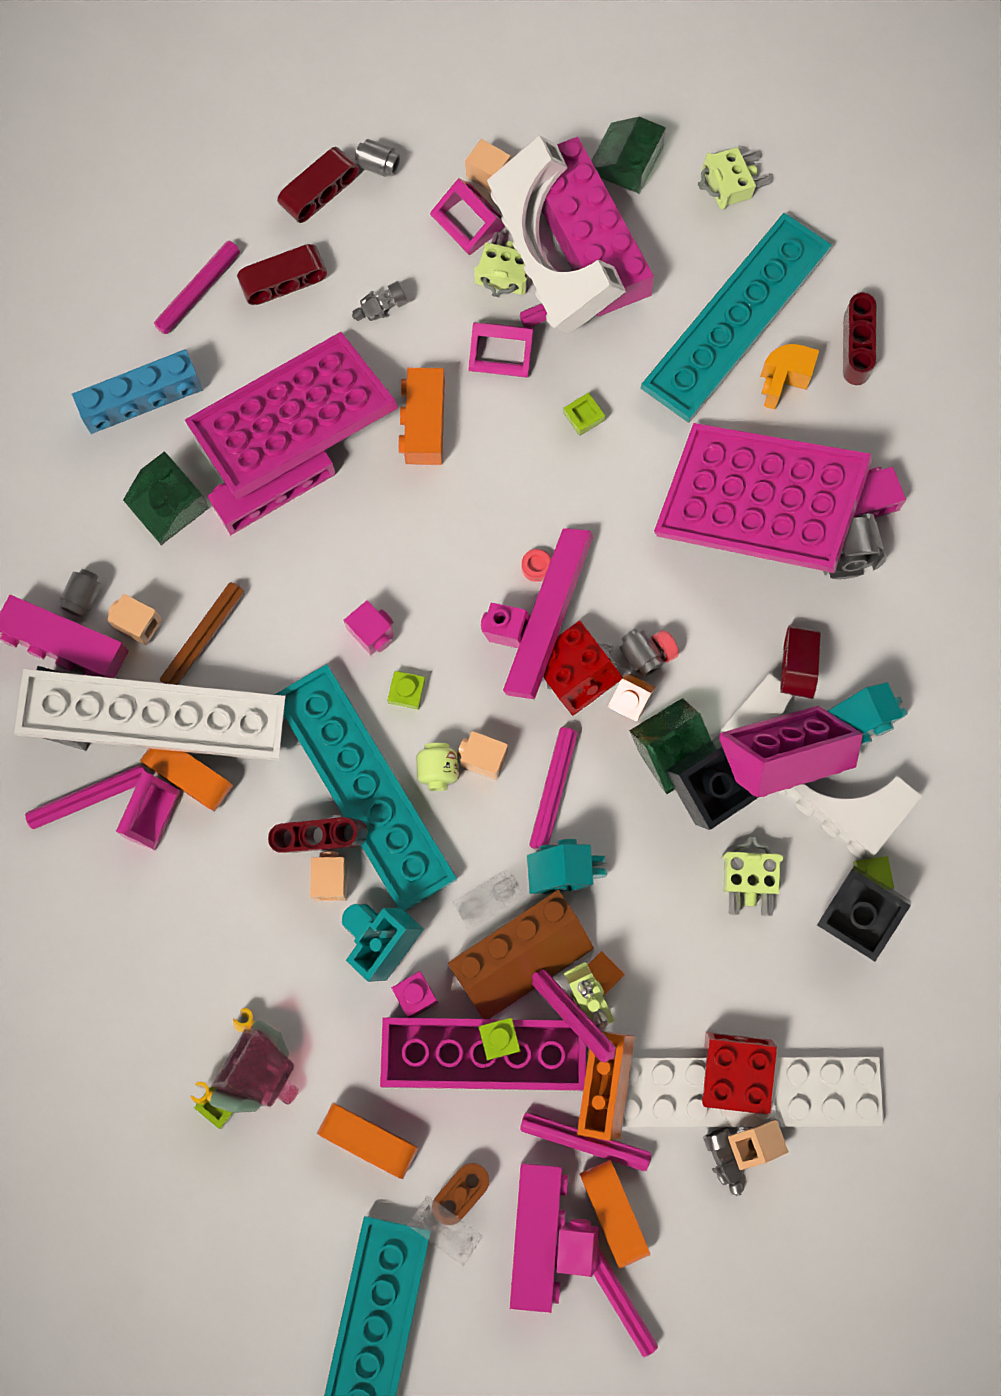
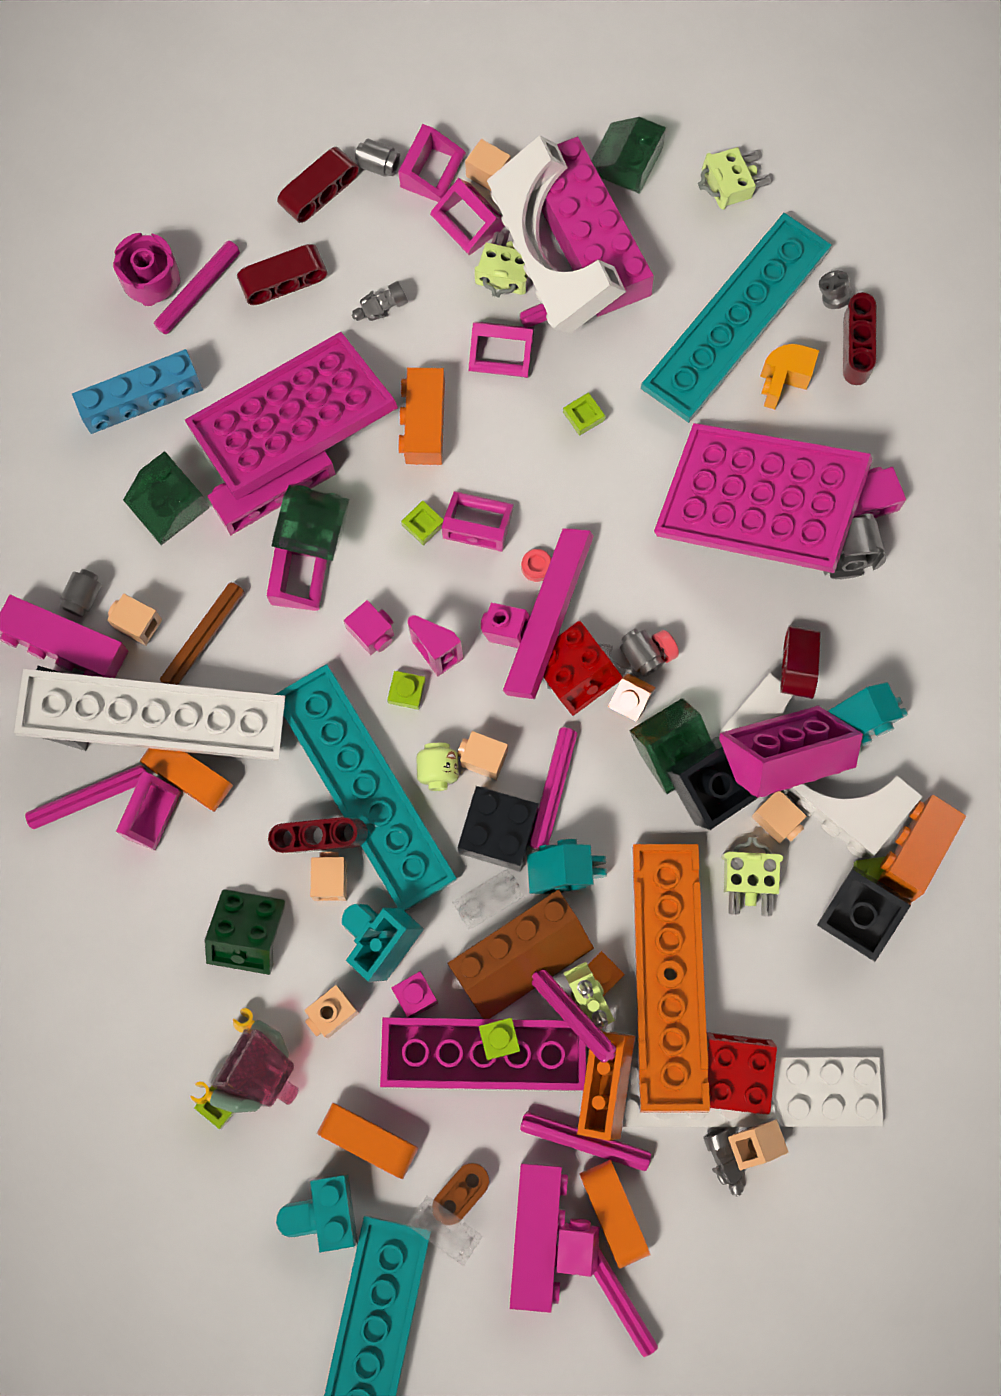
(146, 268): none -> dark pink brick
(243, 931): none -> dark green bracket
(279, 577): none -> dark pink tile
(310, 522): none -> clear green slope
(326, 1214): none -> teal brick
(330, 1012): none -> light nougat brick
(422, 522): none -> lime plate
(424, 142): none -> dark pink tile
(435, 643): none -> dark pink tile
(475, 533): none -> dark pink tile
(498, 828): none -> black brick
(670, 1011): none -> orange piece
(780, 817): none -> light nougat brick
(835, 289): none -> flat silver wheel
(921, 847): none -> orange brick

